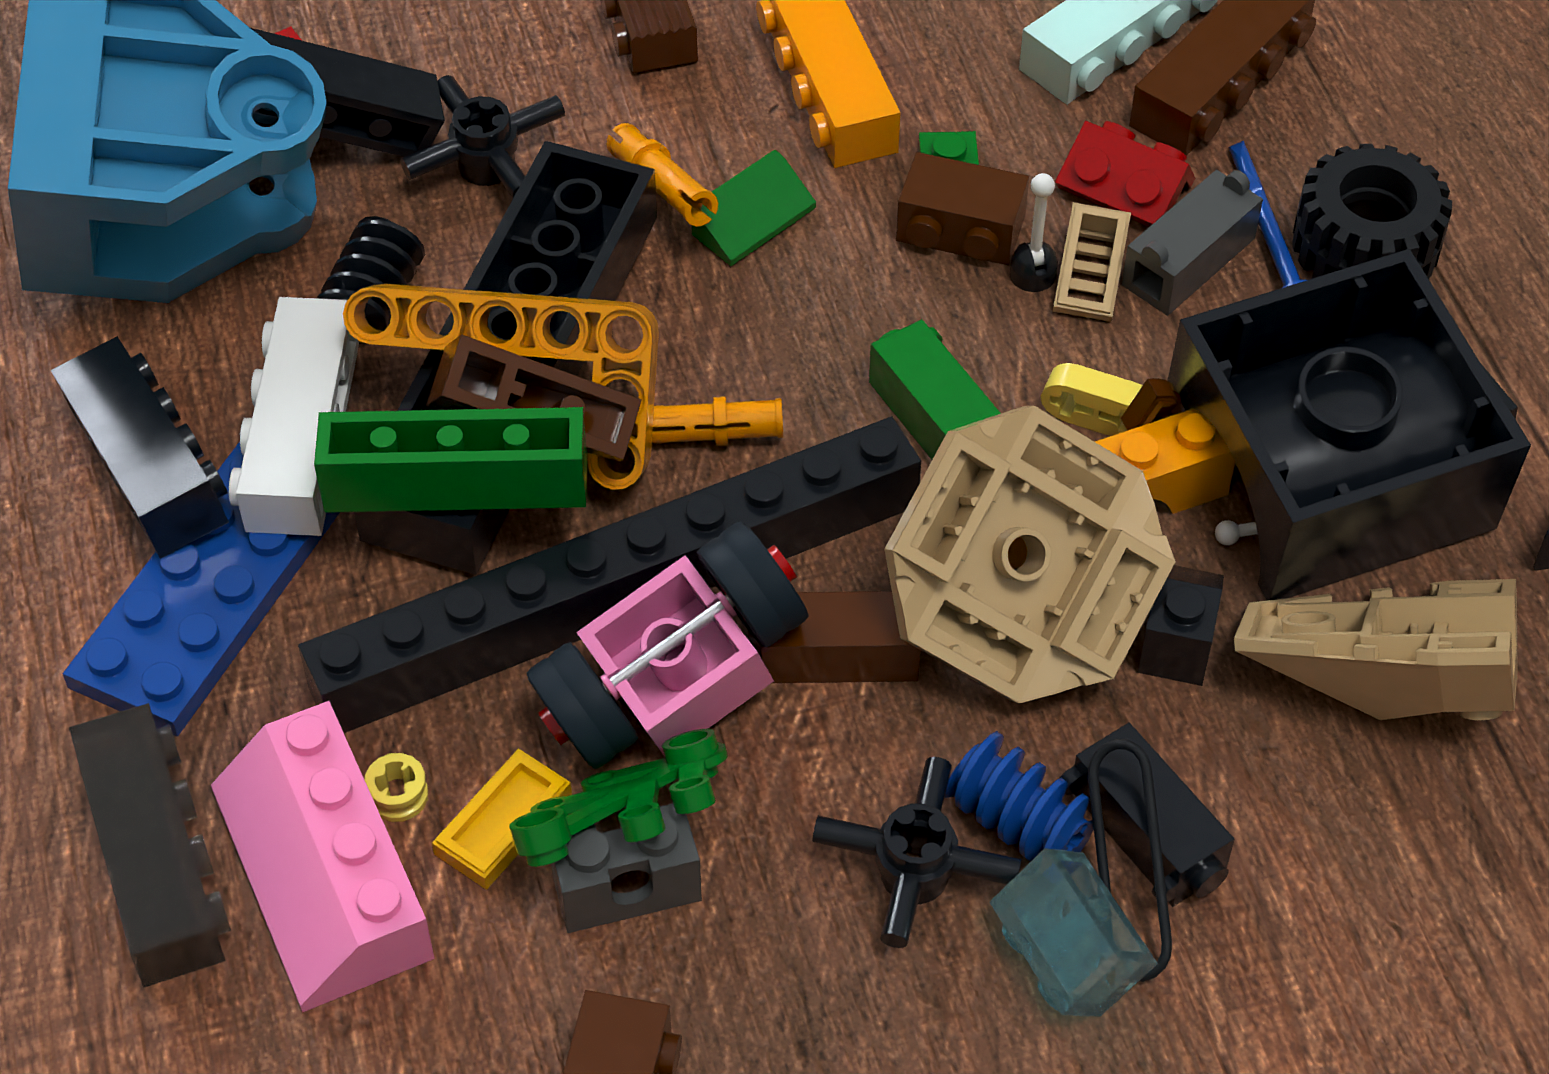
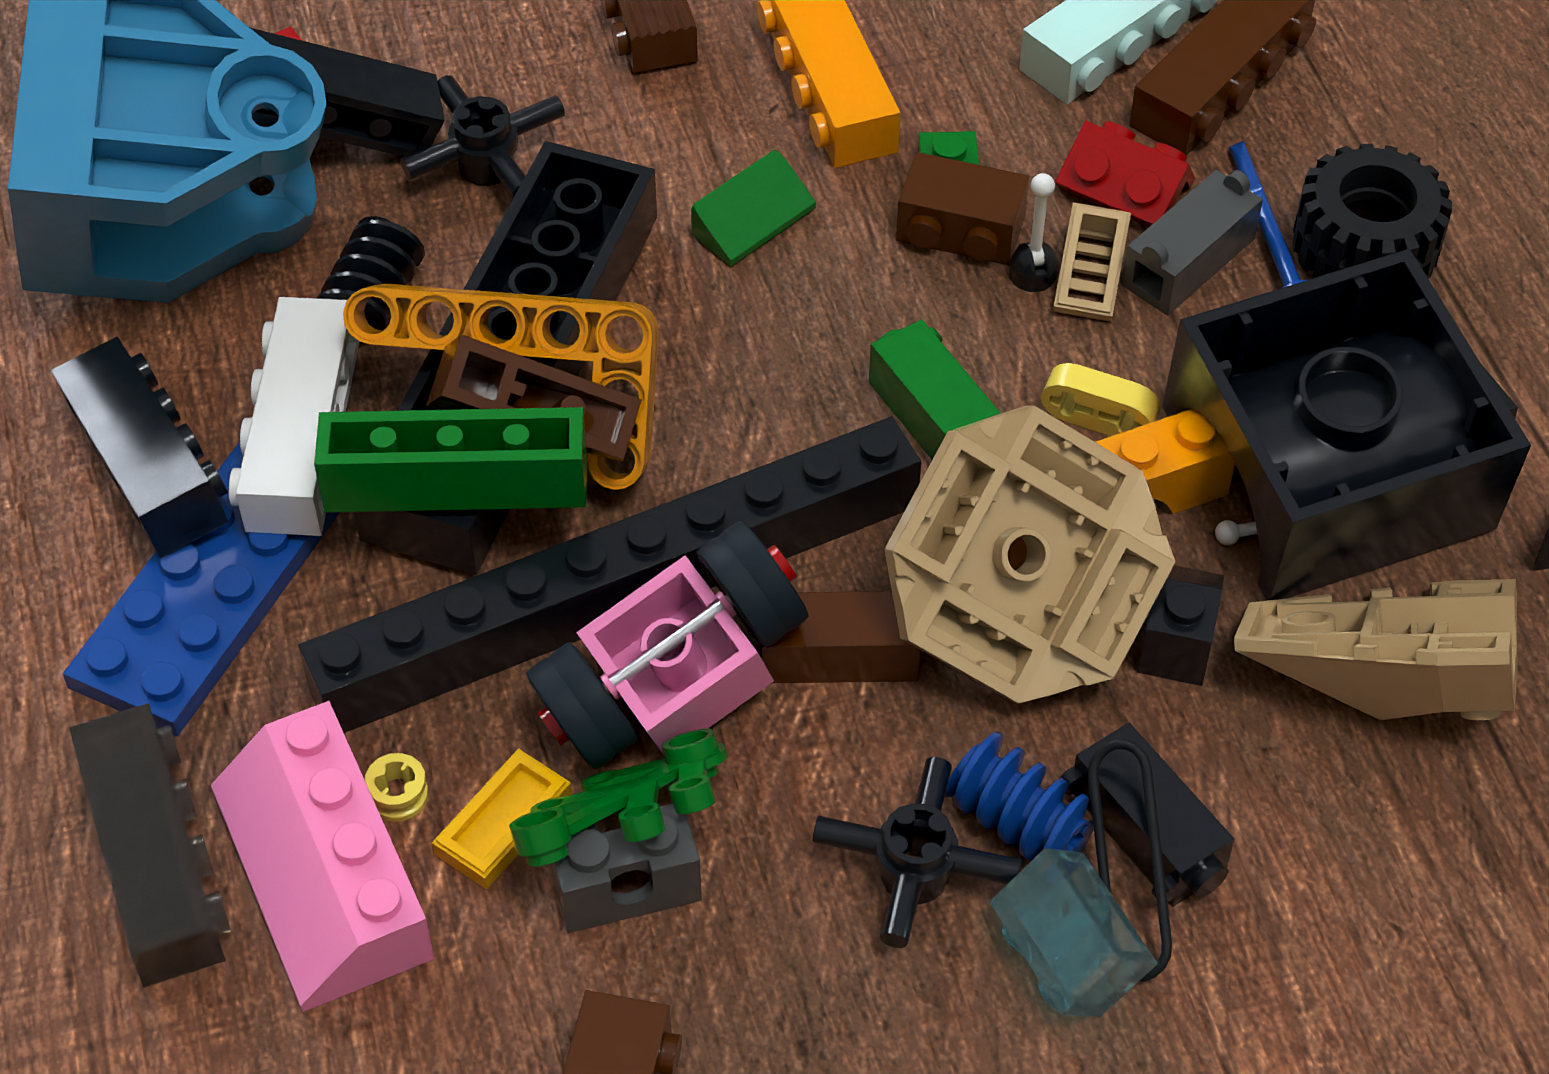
(671, 181): light orange pin -> none
(717, 421): light orange pin -> none
(1153, 402): reddish brown tile -> none

